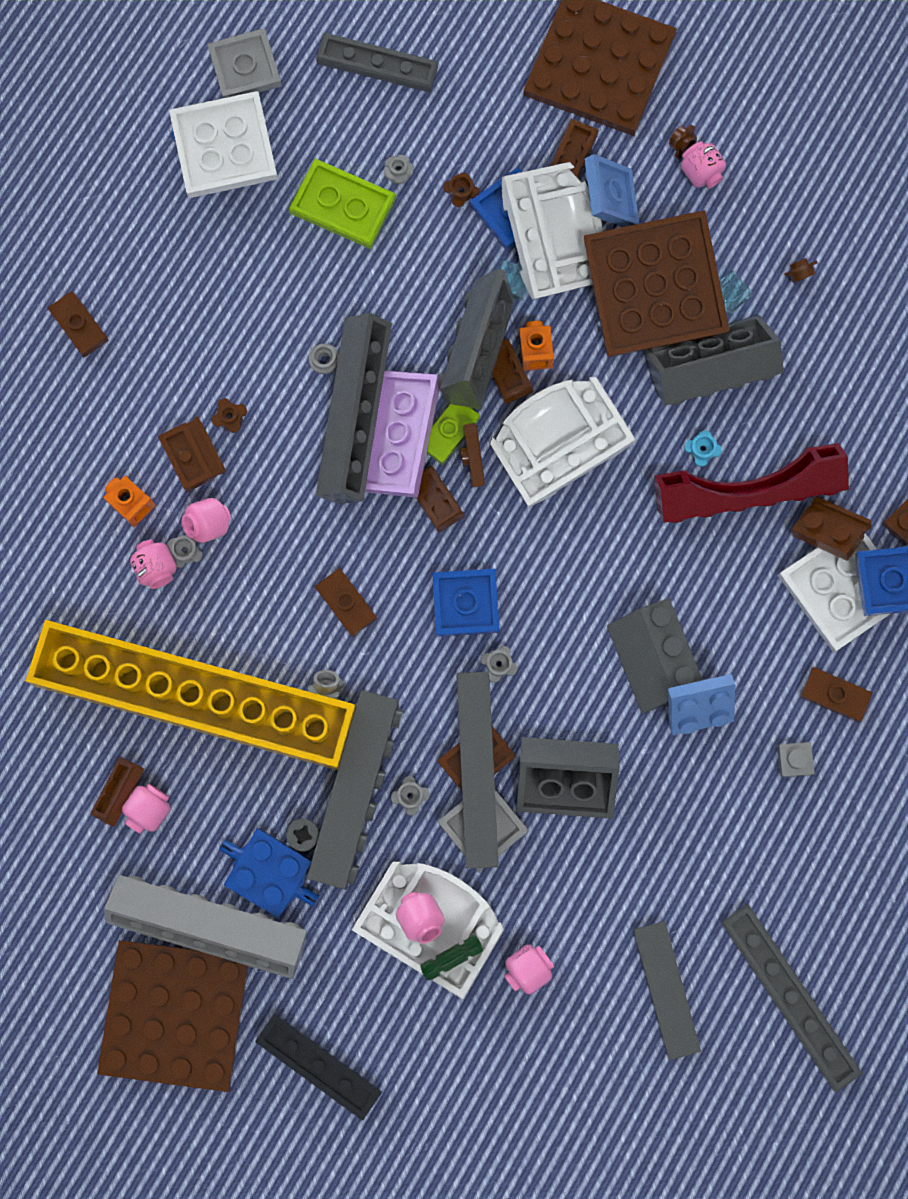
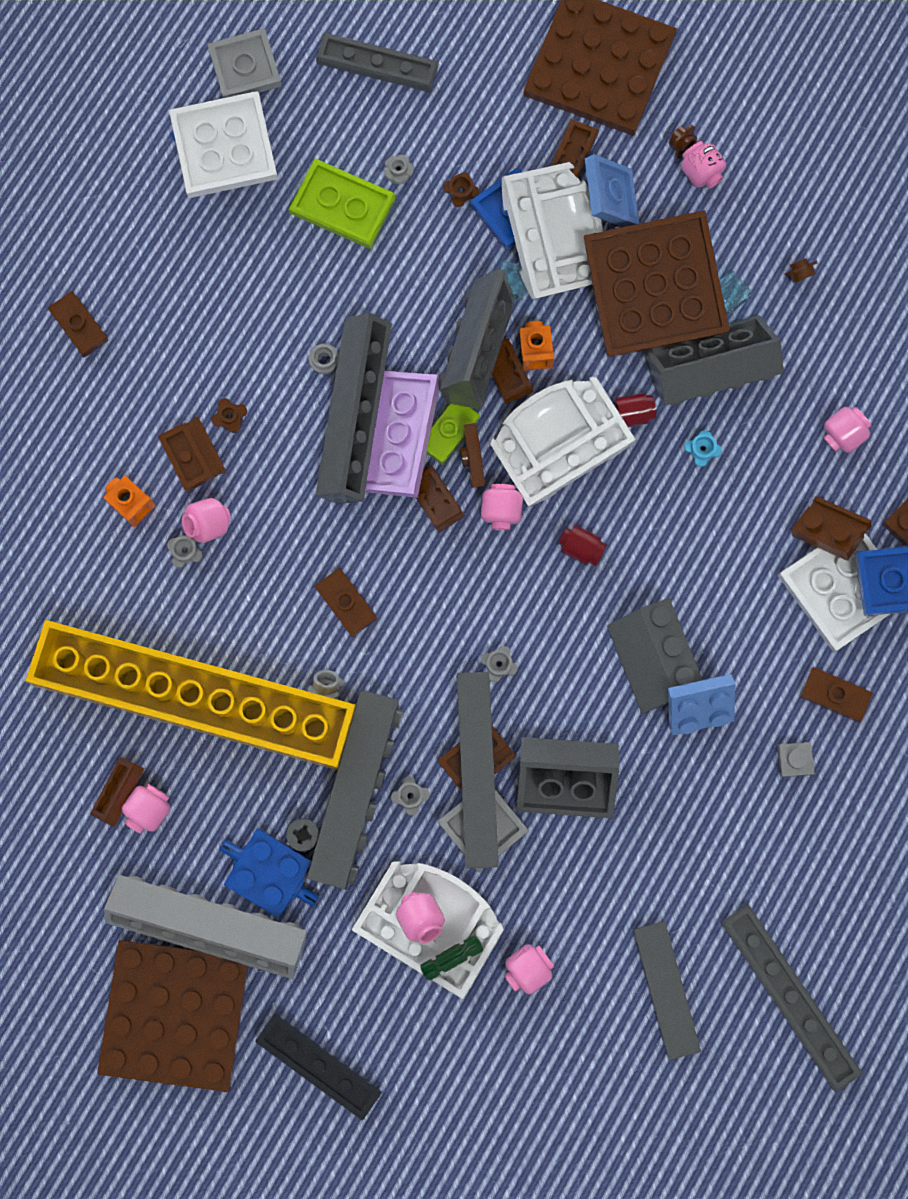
(153, 564): bright pink head -> none
(465, 602): blue plate -> none
(501, 506): none -> bright pink head
(582, 545): none -> dark red brick
(636, 409): none -> dark red brick
(814, 473): dark red arch -> none
(847, 429): none -> bright pink head

